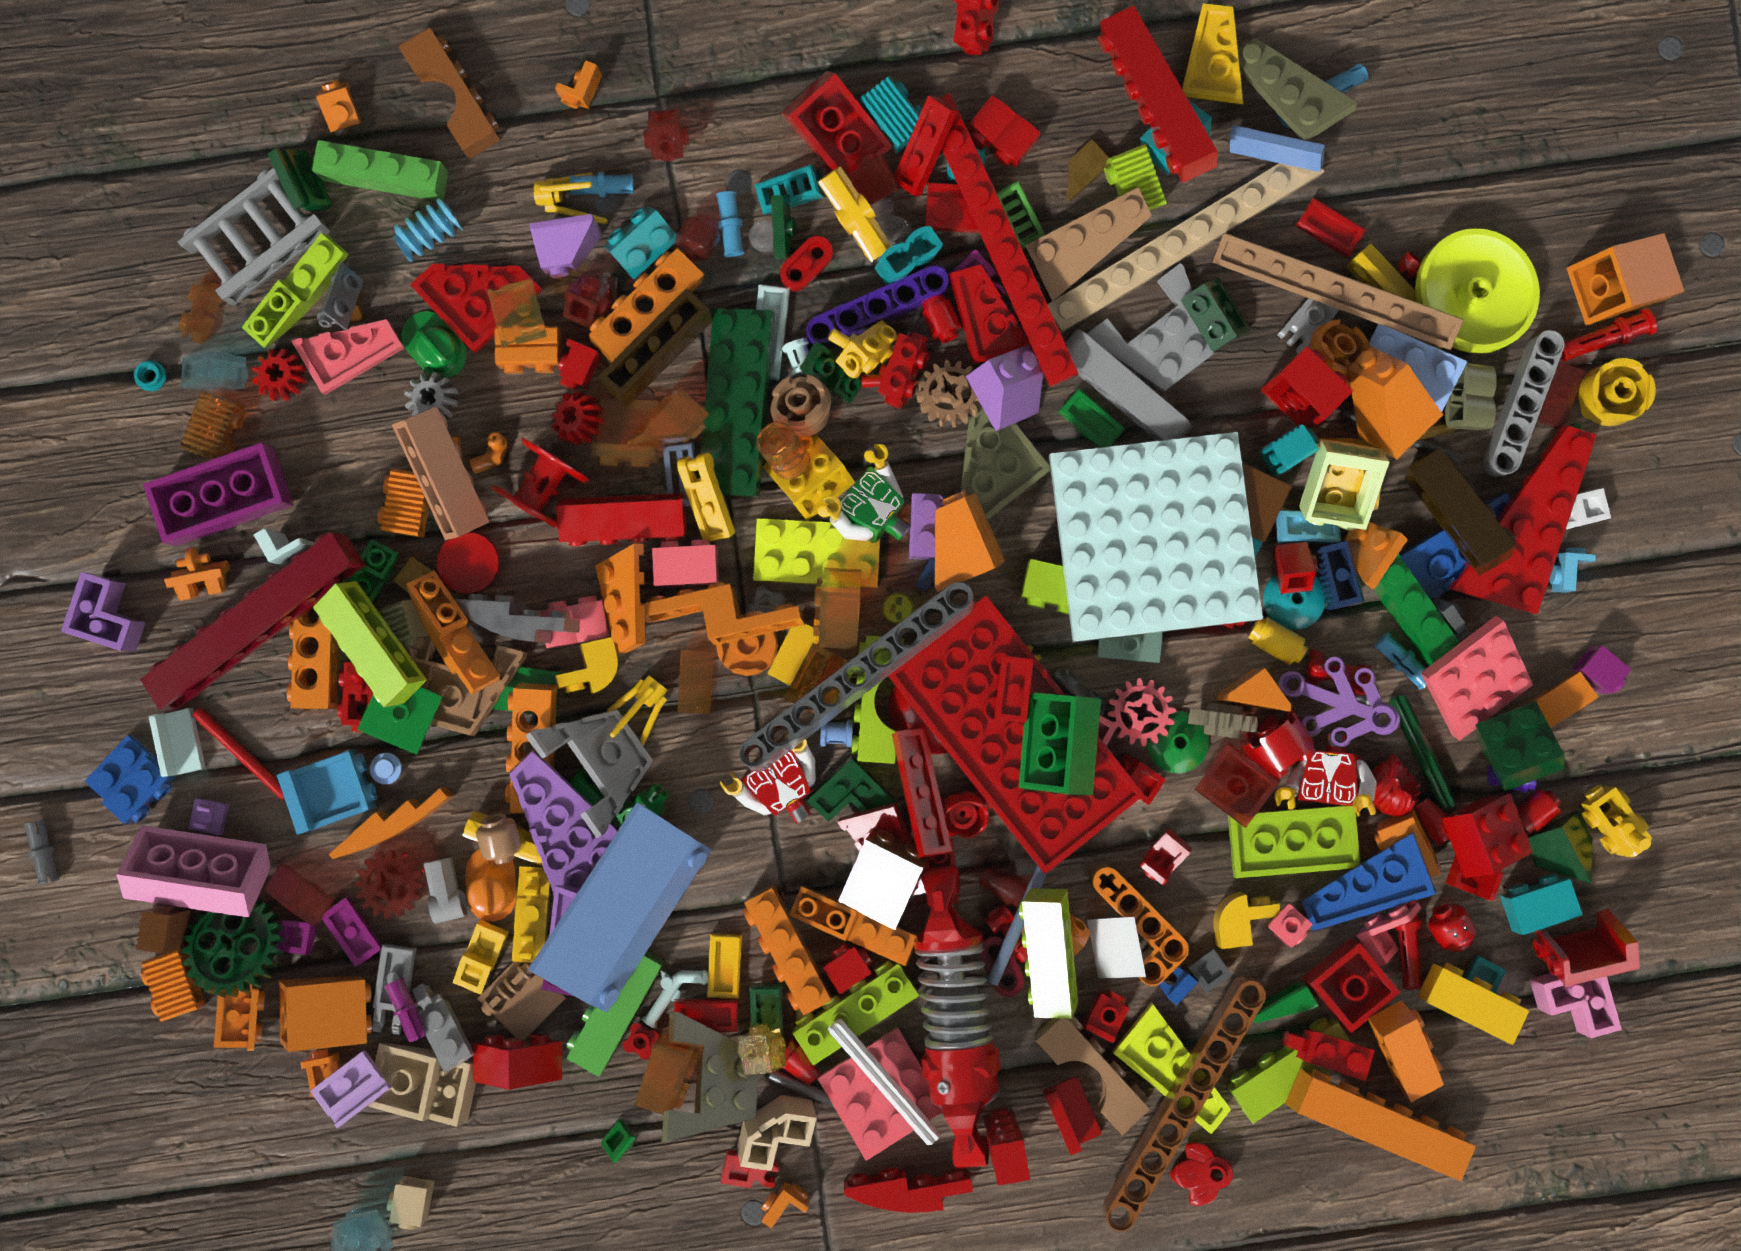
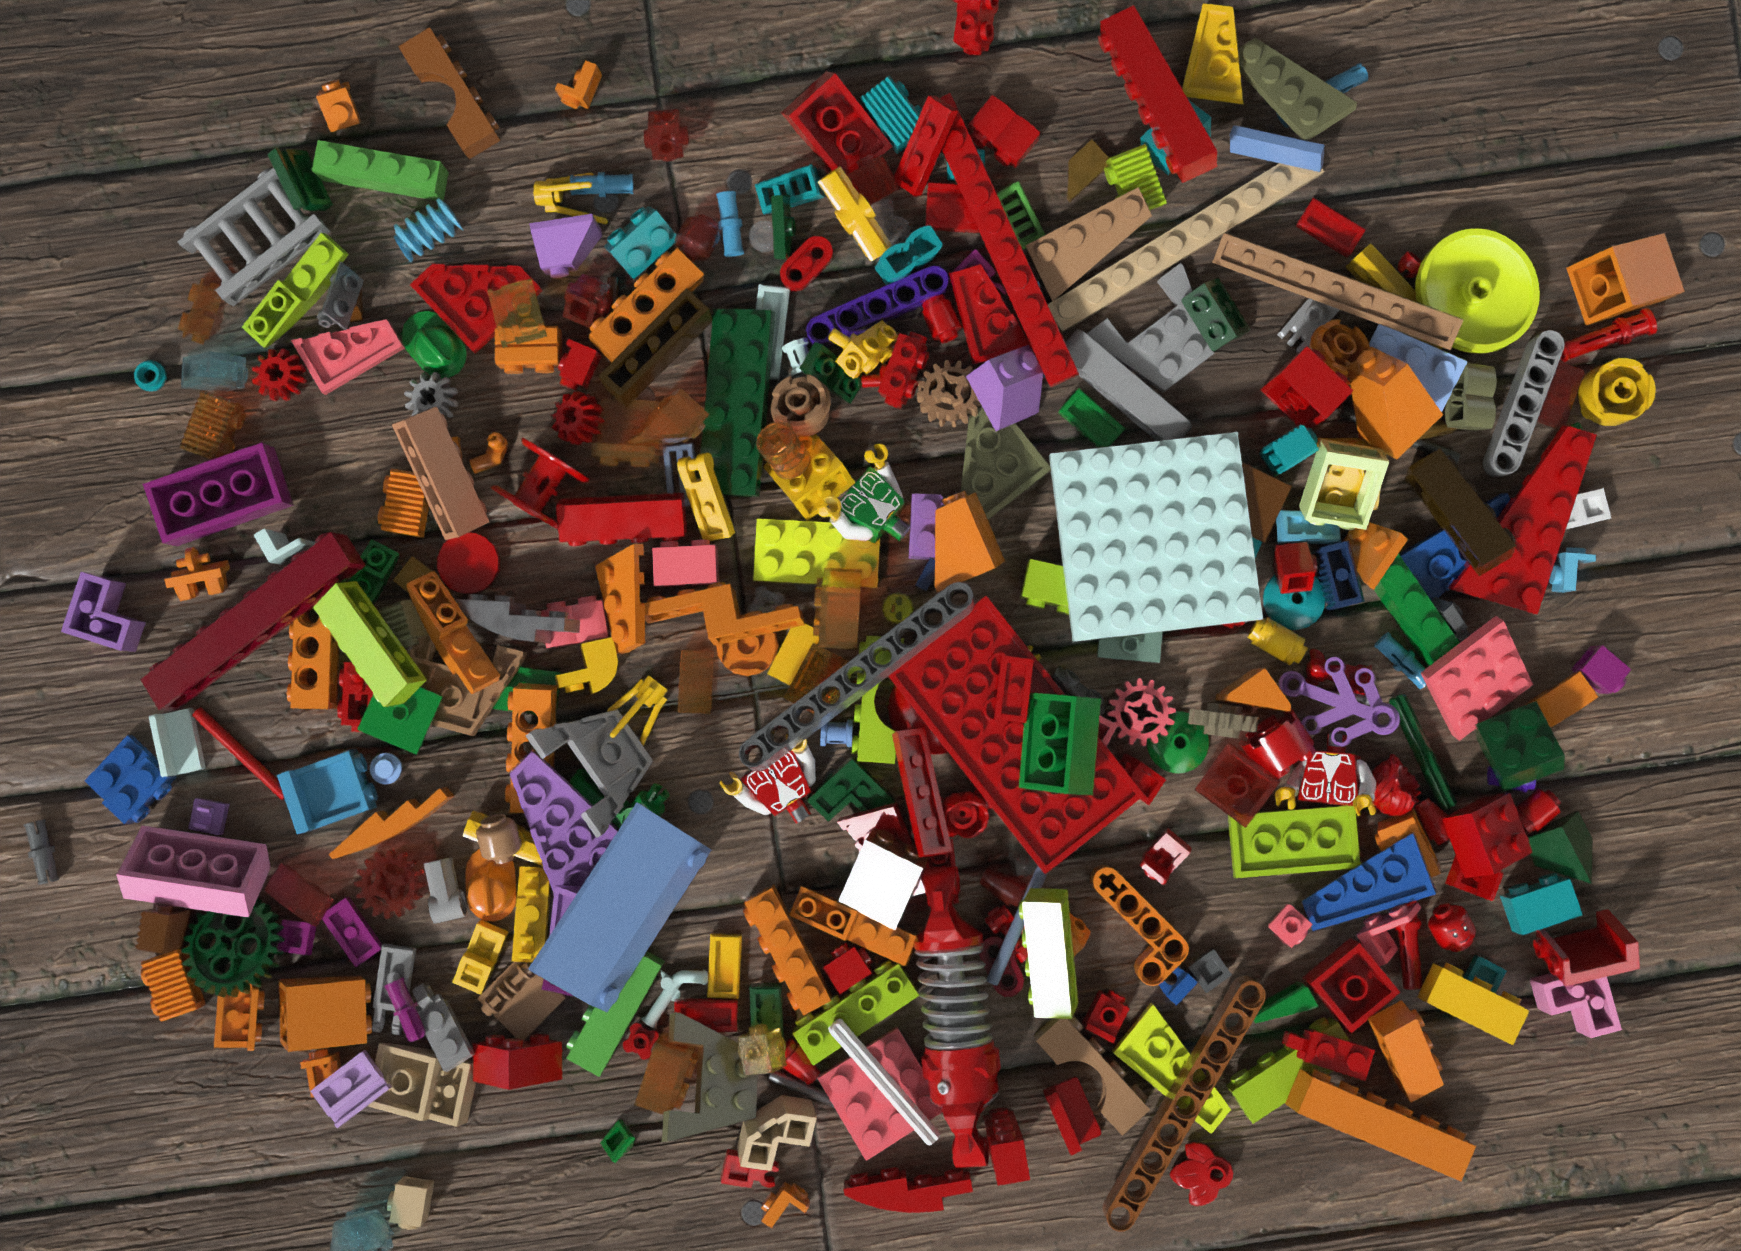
(1116, 947): white sticker -> none
(1233, 918): yellow brick -> none
(1622, 828): yellow brick -> none

